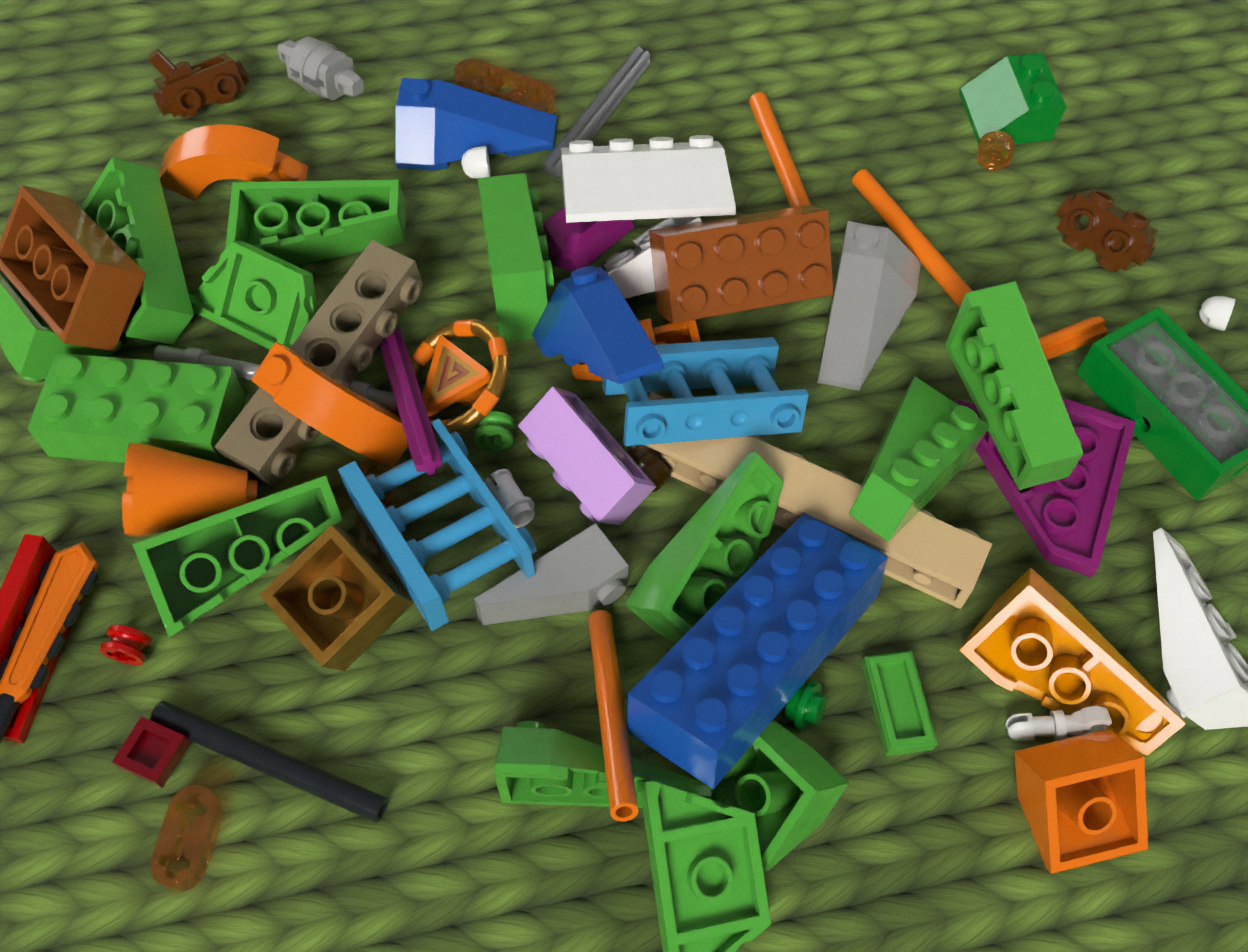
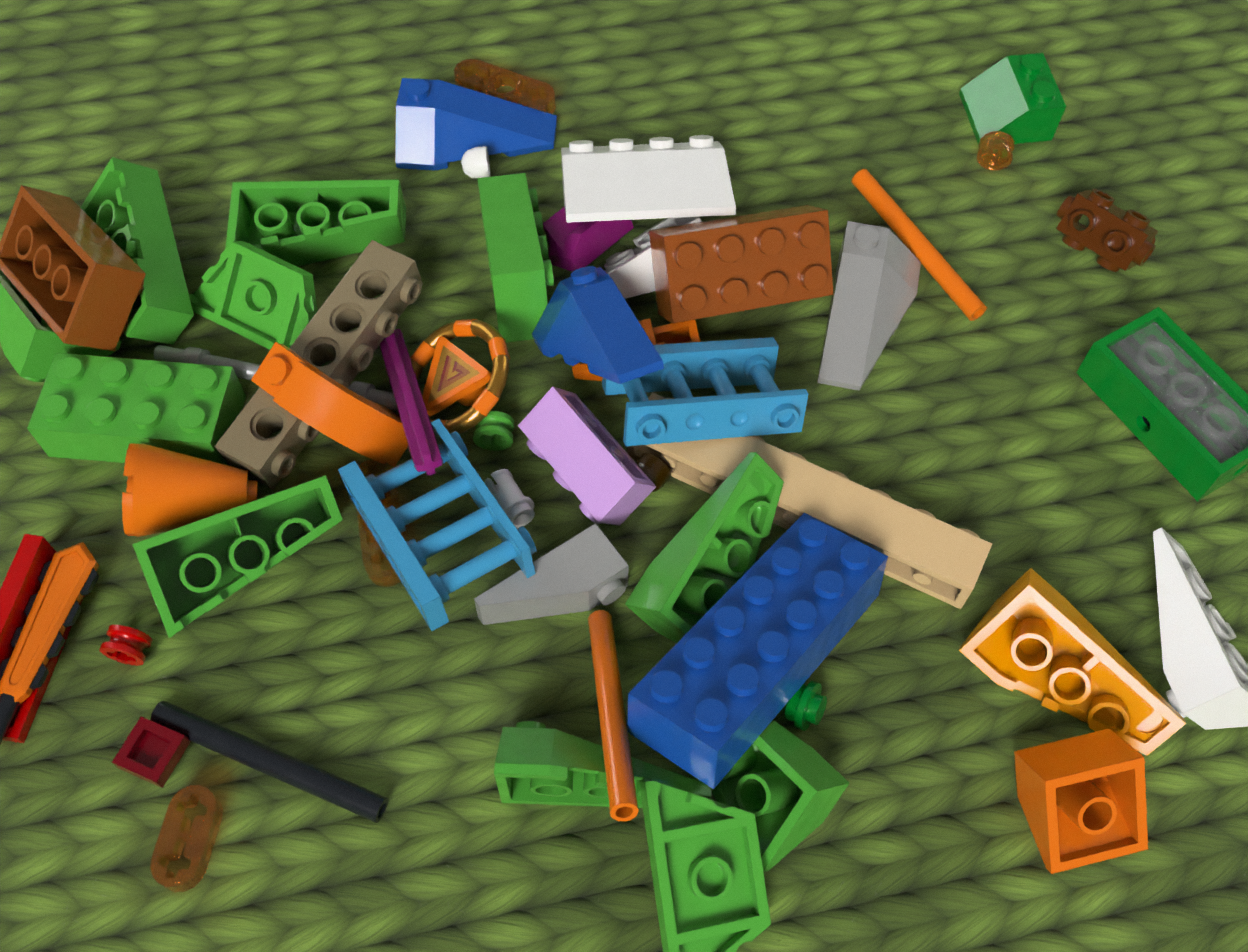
(188, 88): reddish brown brick -> none
(225, 153): orange arch -> none
(320, 68): light grey piece -> none
(336, 599): pearl gold brick -> none
(600, 107): dark grey axle -> none
(778, 150): orange piece -> none
(899, 703): bright green tile -> none
(916, 458): bright green wedge -> none
(1013, 385): bright green wedge -> none
(1072, 514): magenta wing -> none
(1073, 337): orange axle -> none
(1087, 720): white piece -> none
(1216, 311): white hinge -> none

